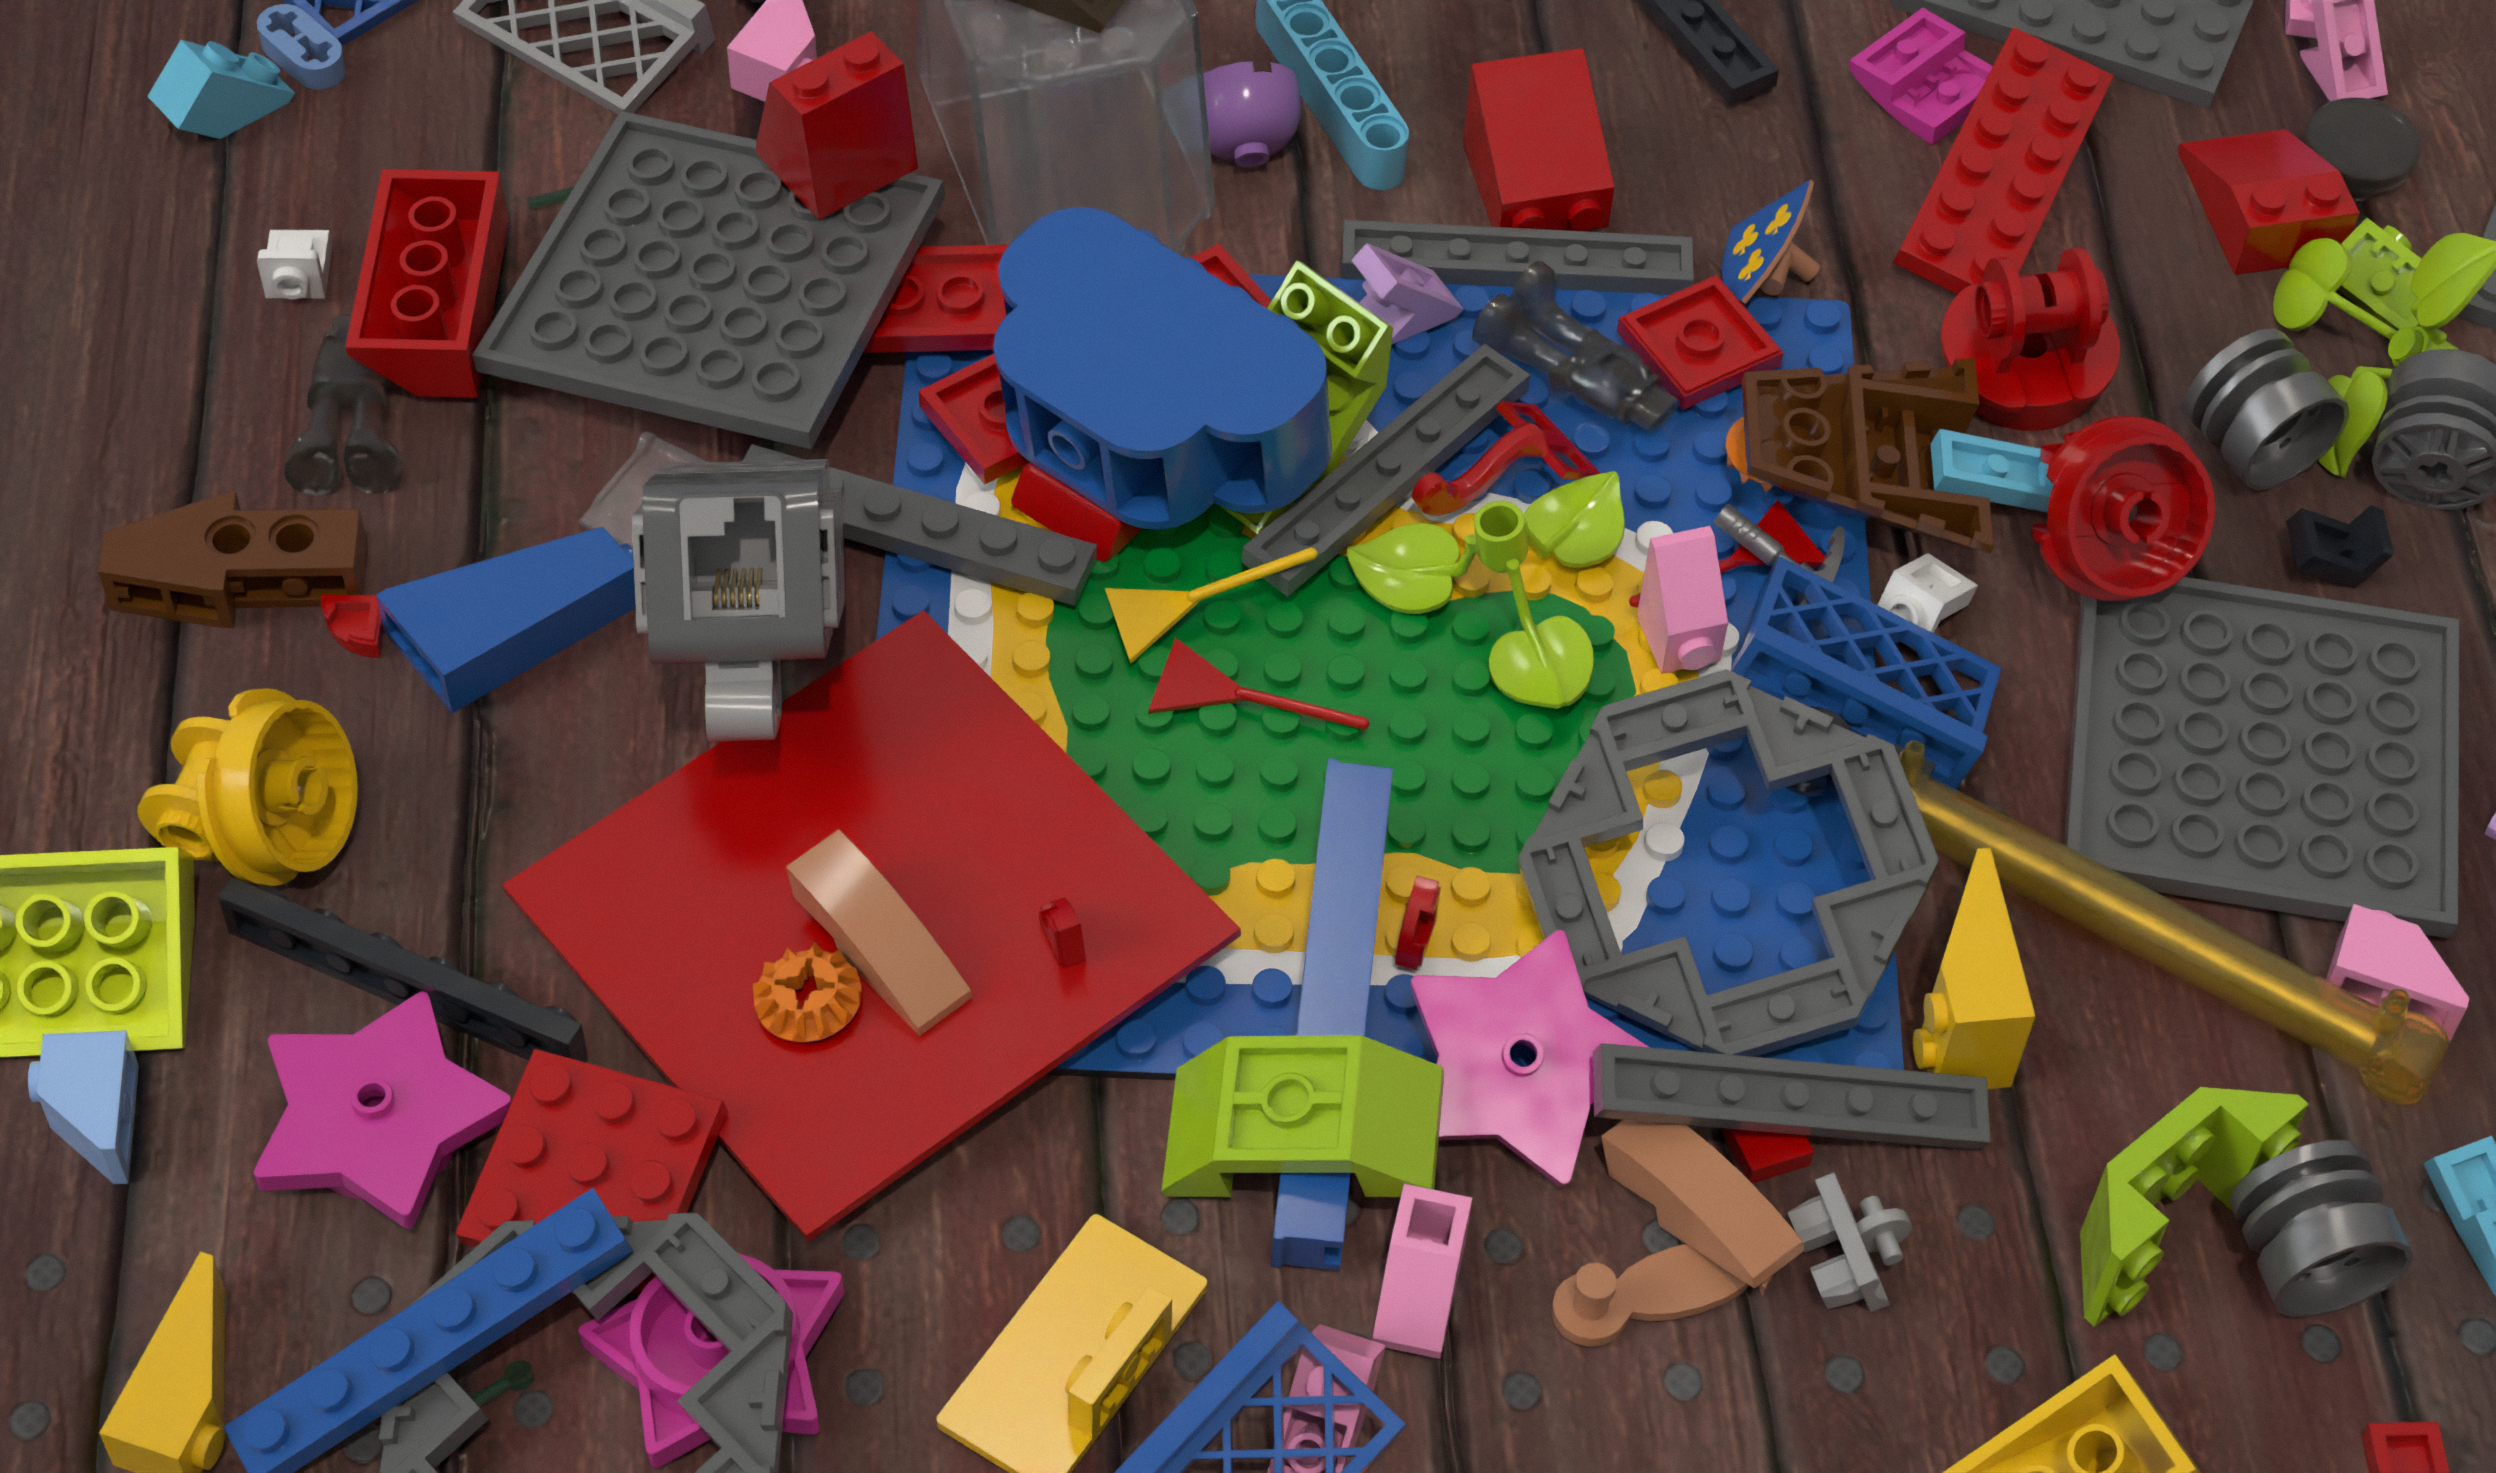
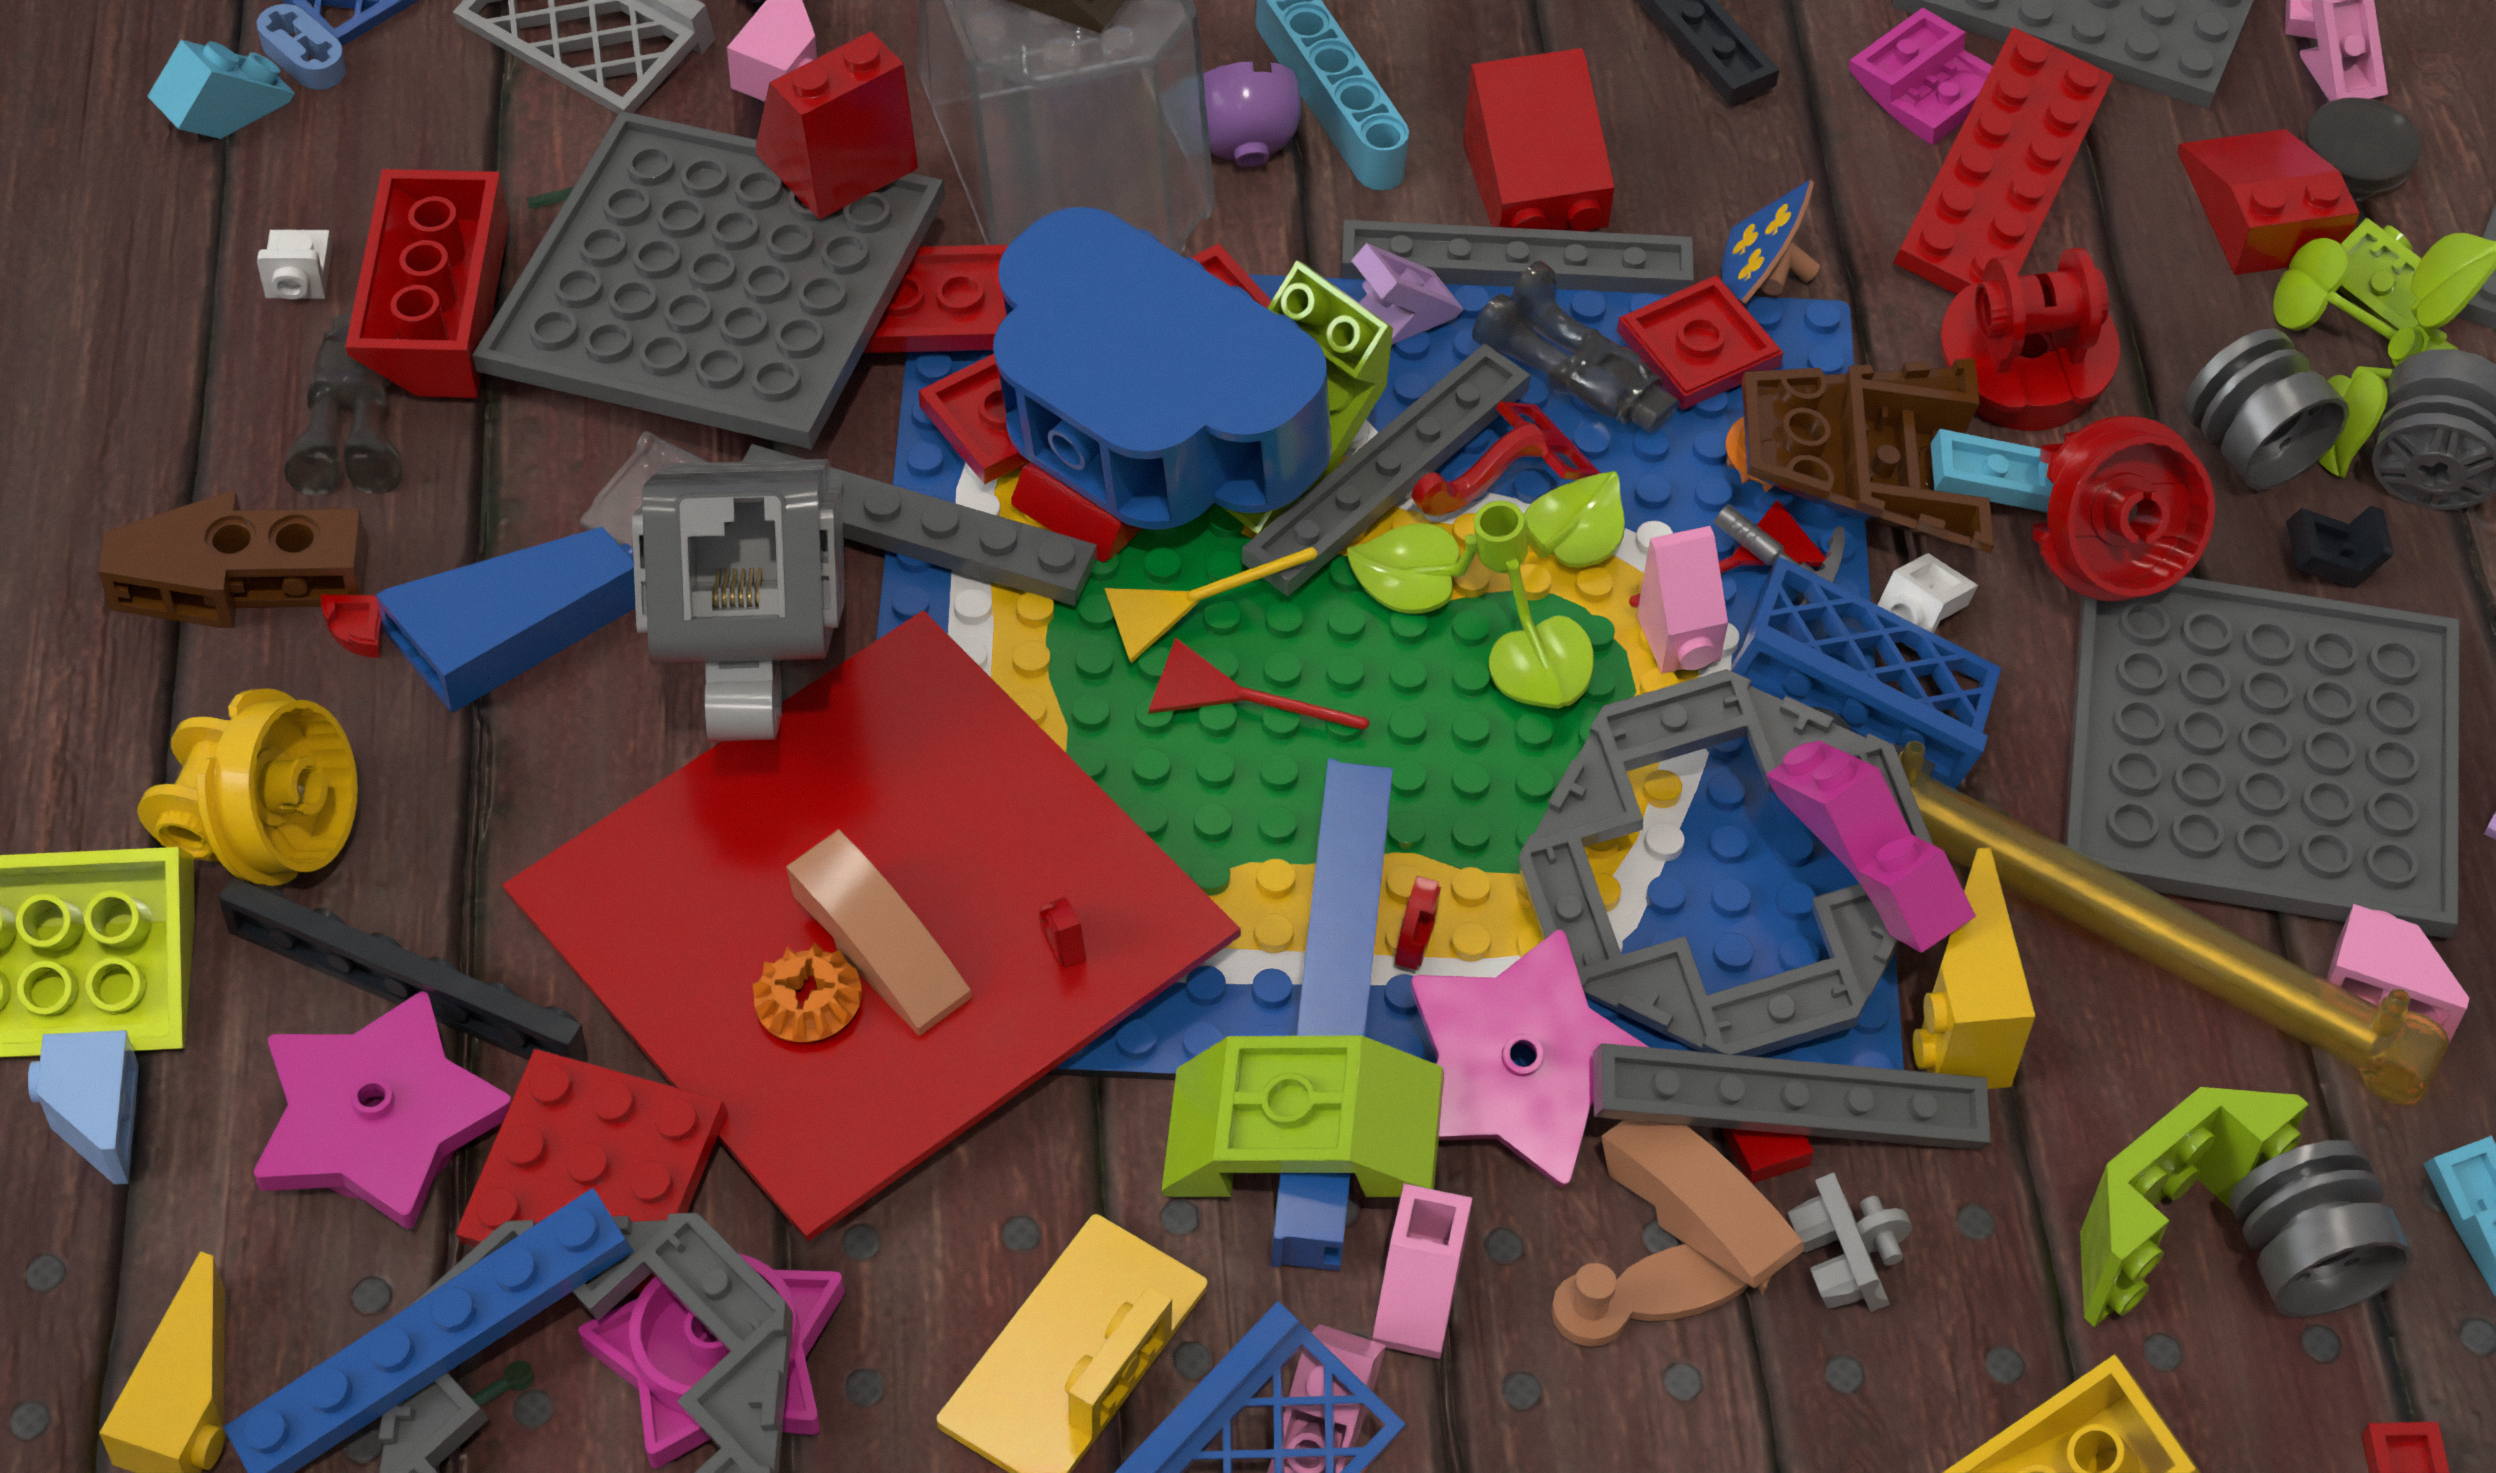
(1862, 826): none -> dark pink arch

